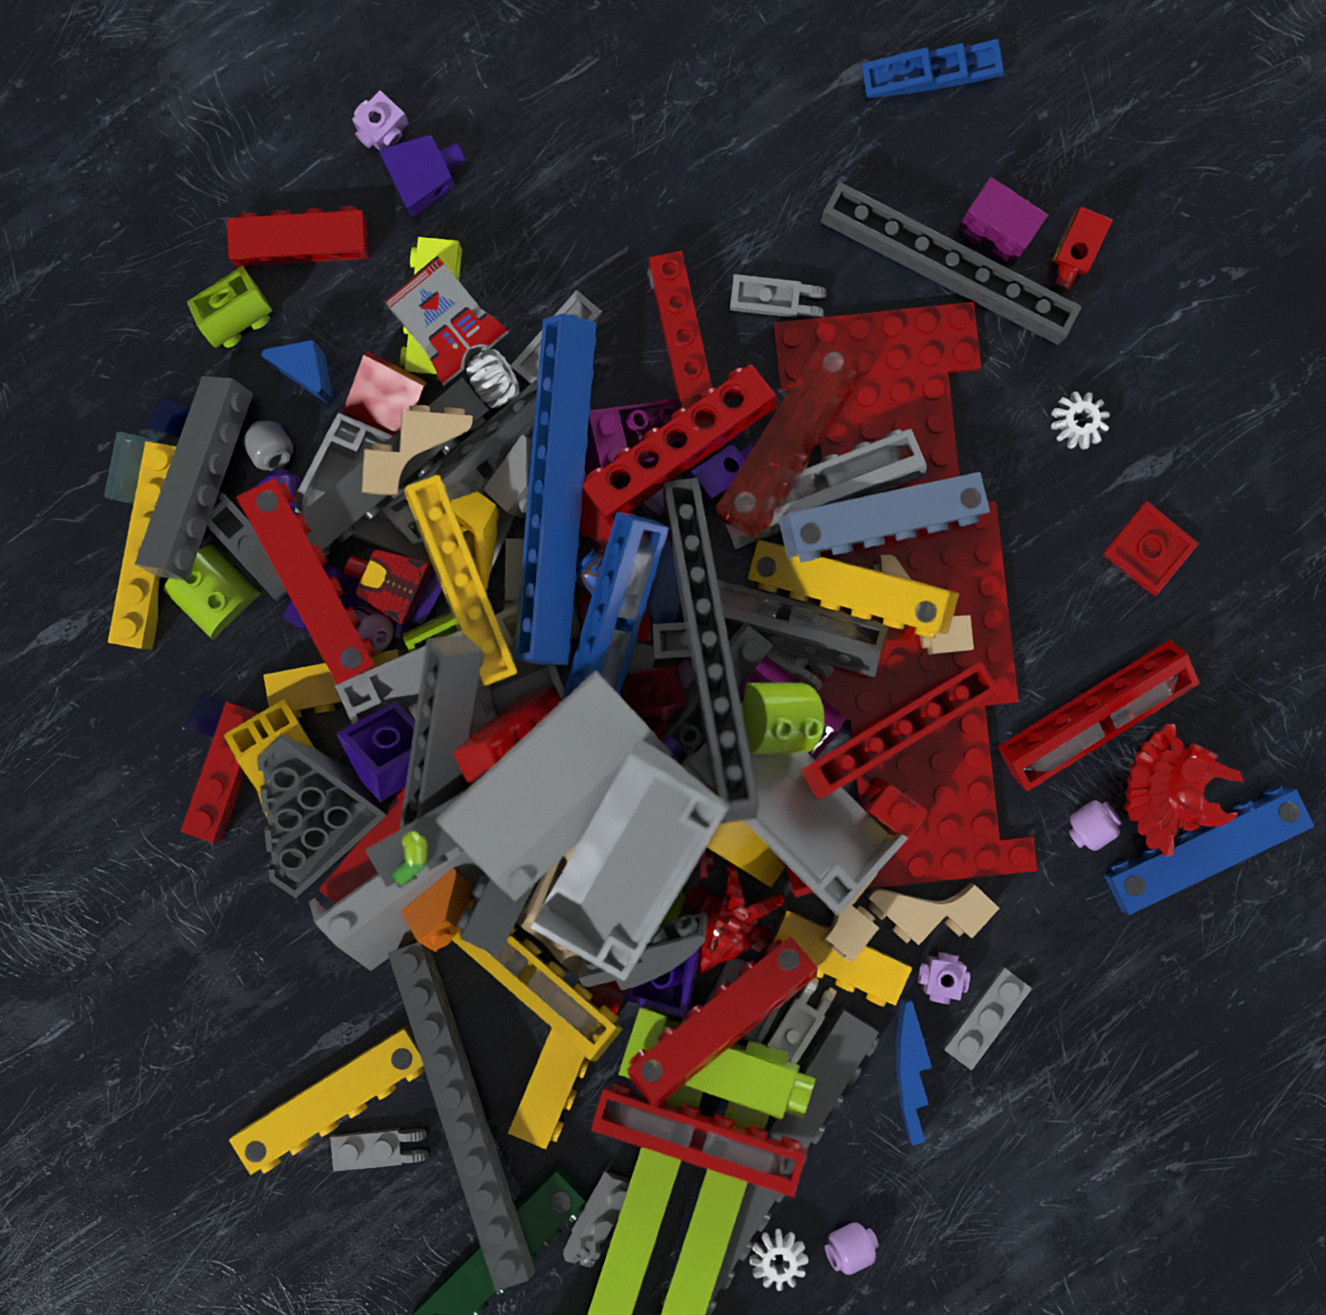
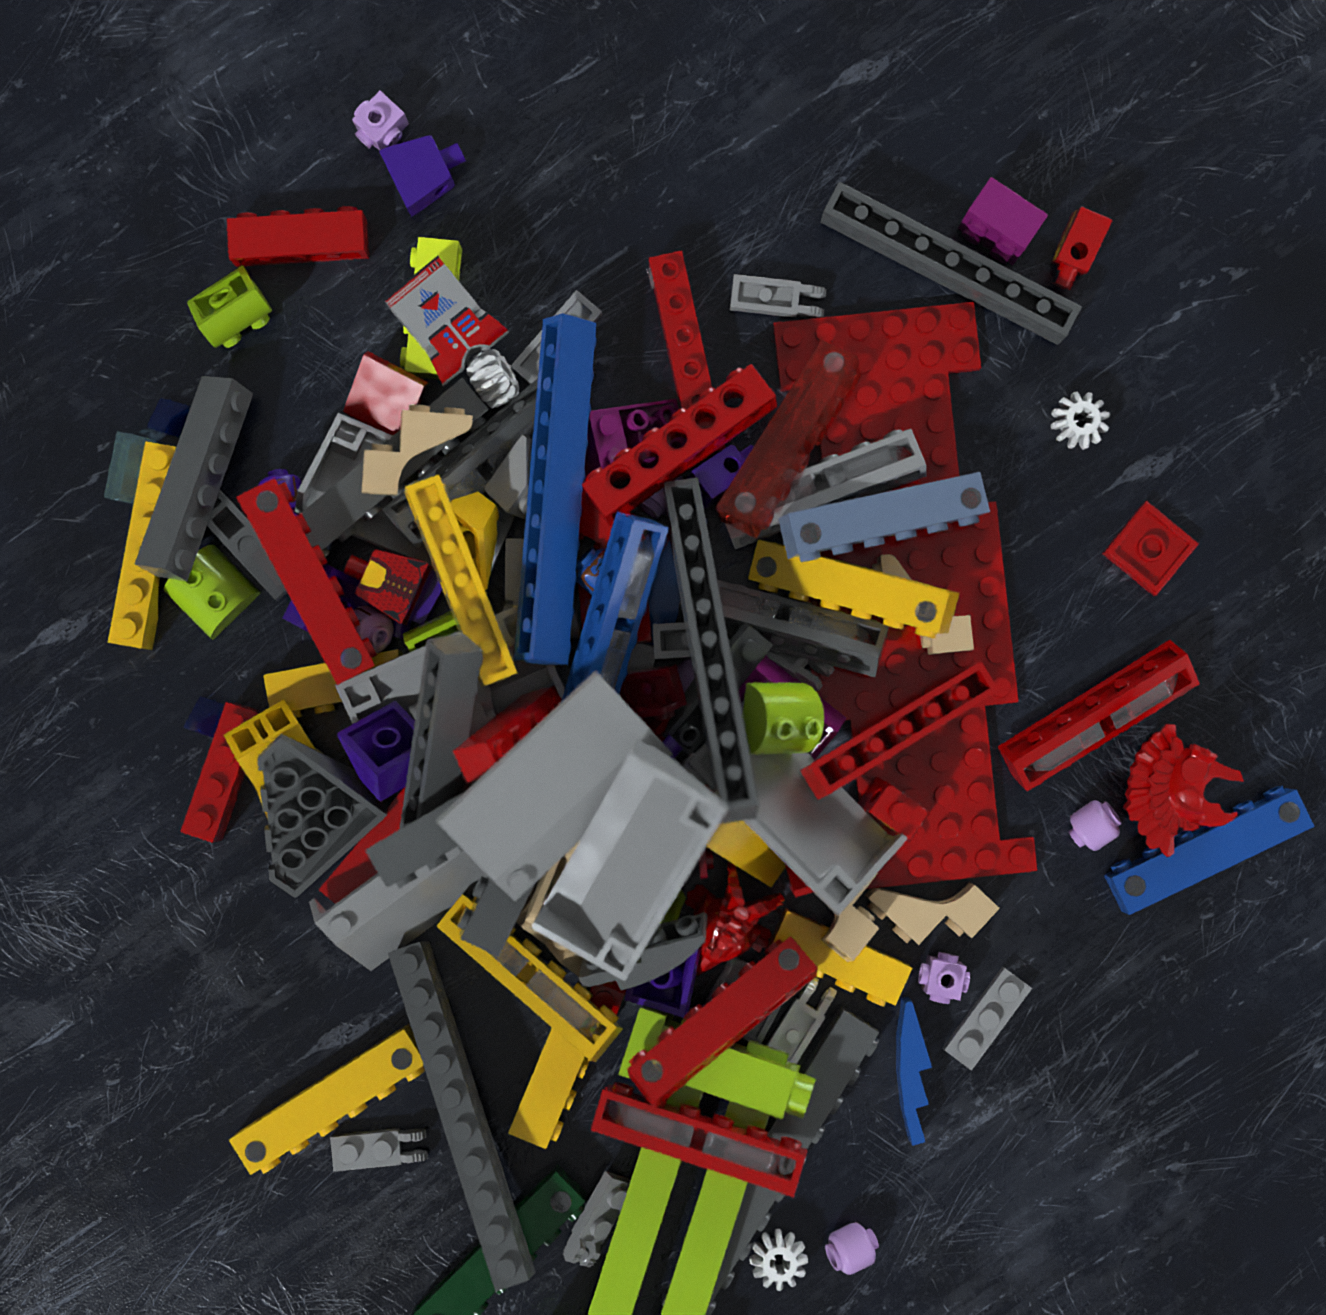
(268, 445): light grey head -> none
(303, 364): blue slope -> none
(415, 858): arm -> none
(438, 909): orange slope -> none
(933, 69): blue slope -> none

